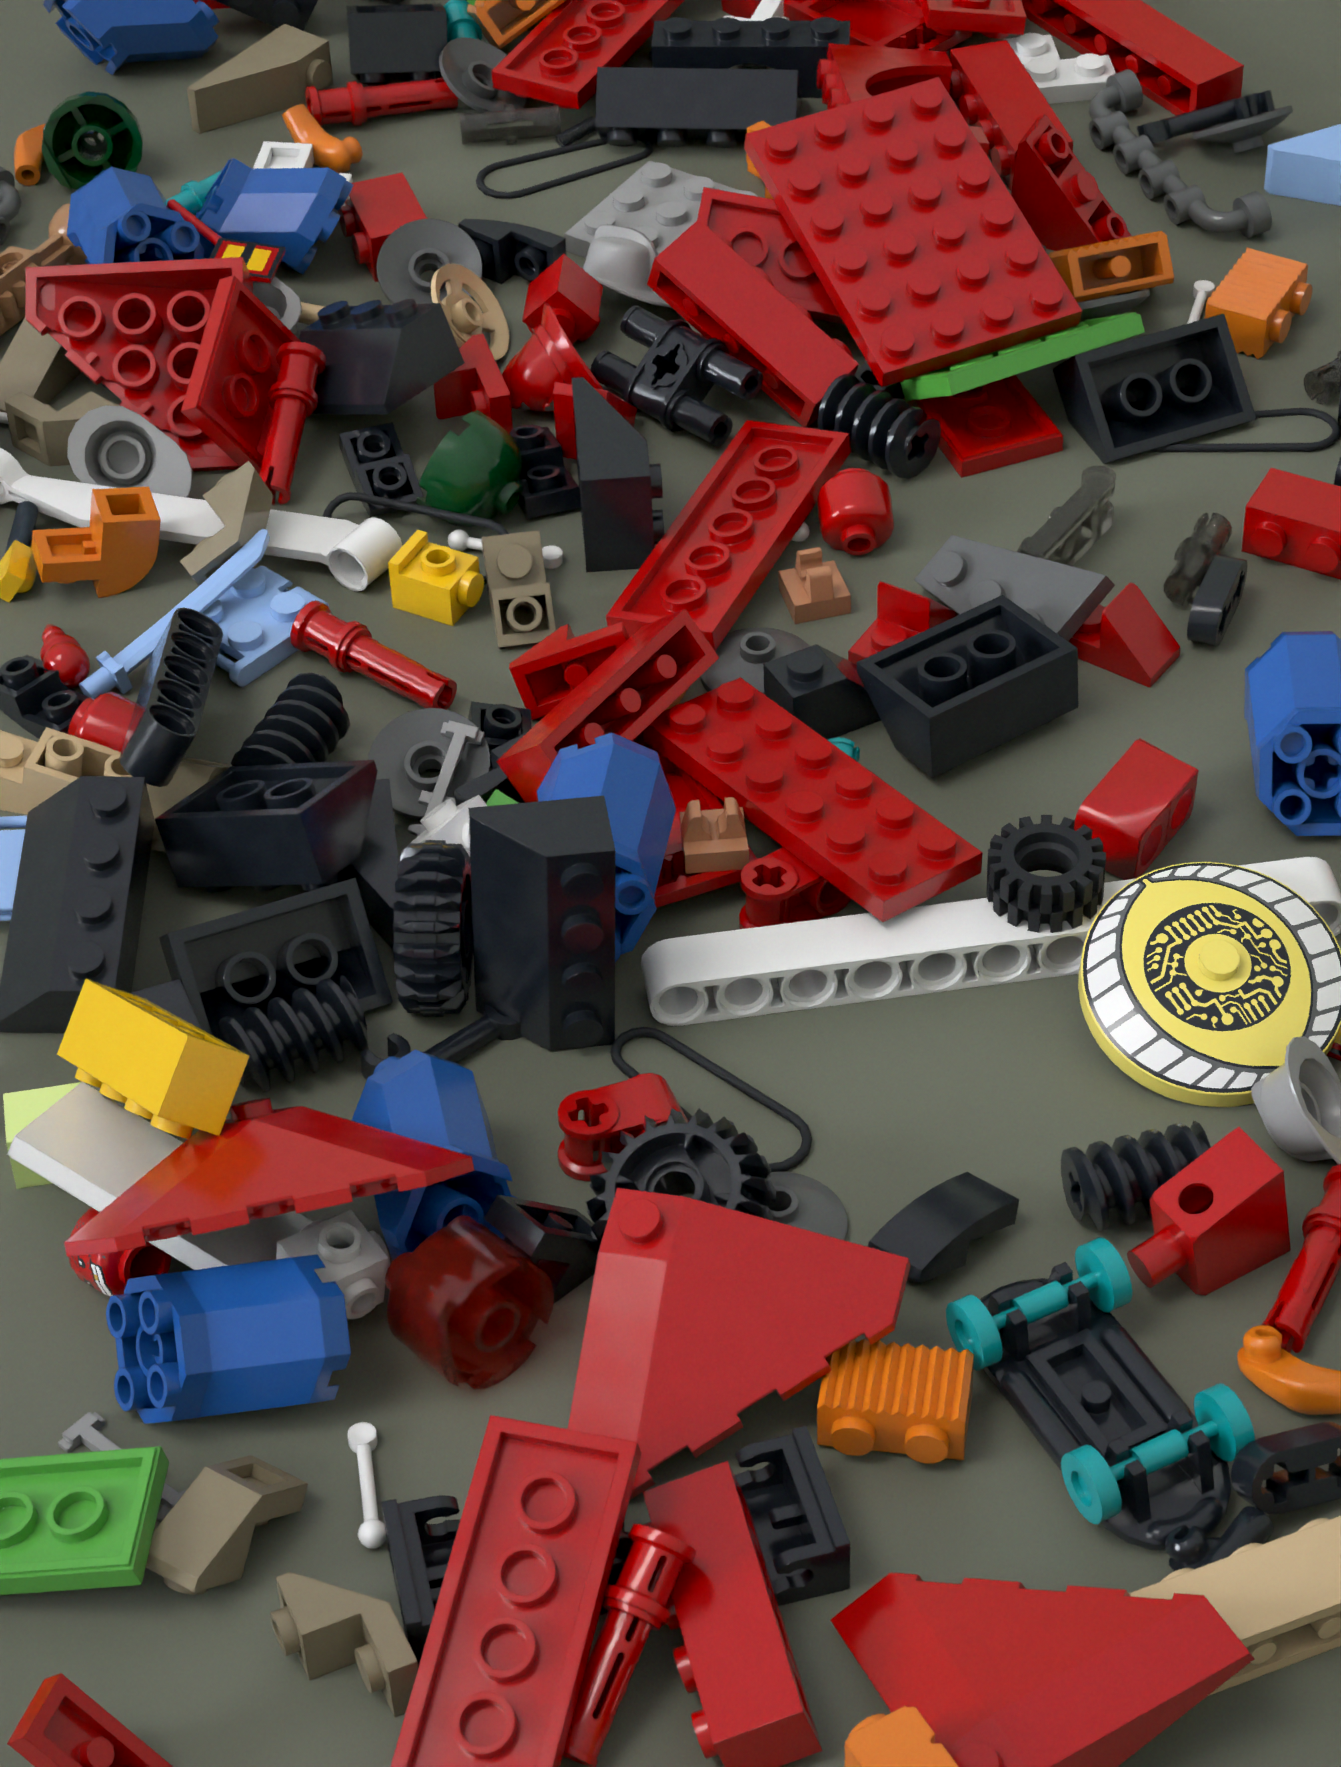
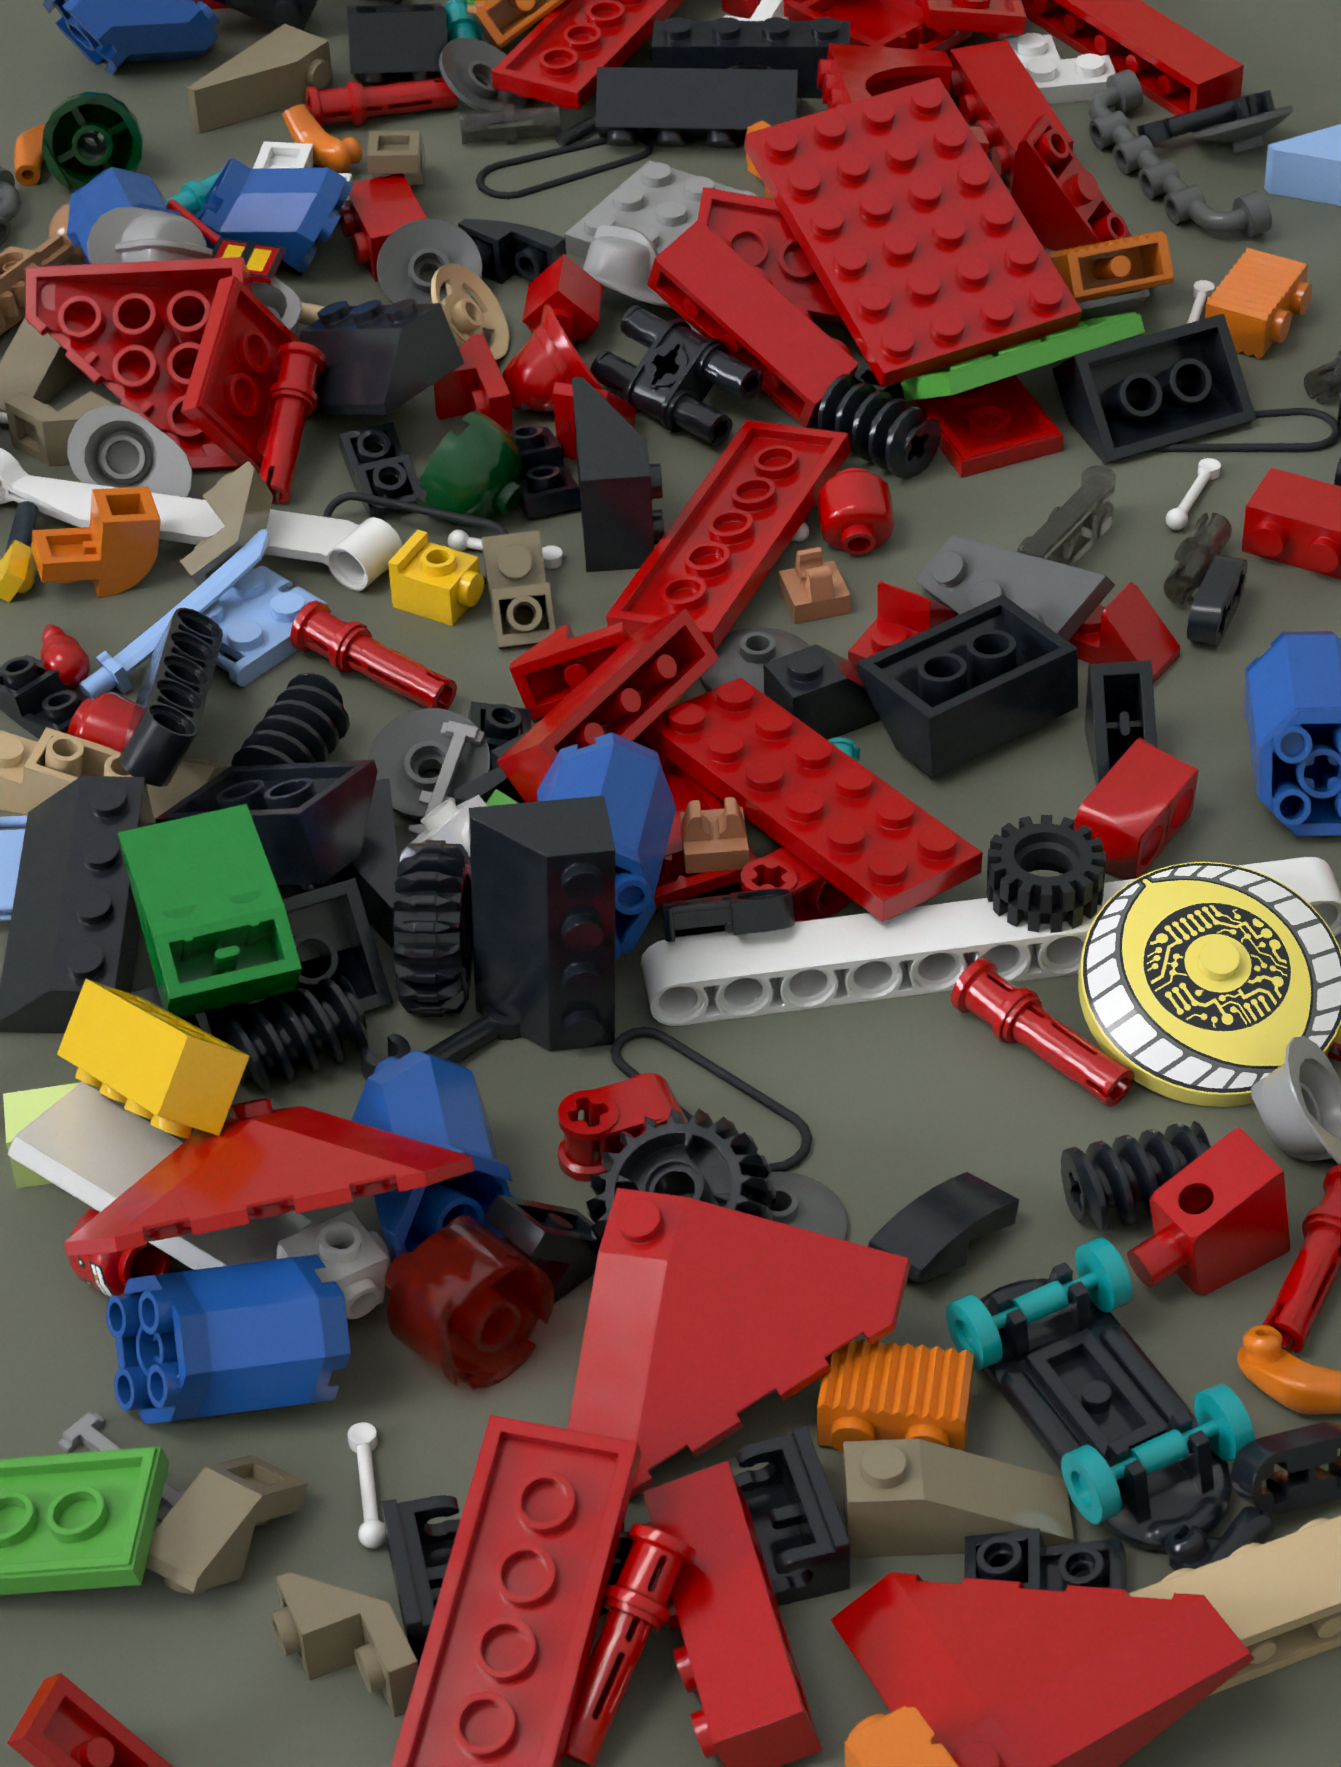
(144, 236): none -> light grey piece
(210, 911): none -> green slope
(397, 154): none -> dark tan slope
(737, 913): none -> black piece
(929, 1496): none -> dark tan slope
(1019, 1017): none -> red pin
(1026, 1559): none -> black slope
(1118, 711): none -> black slope
(1207, 470): none -> white hinge

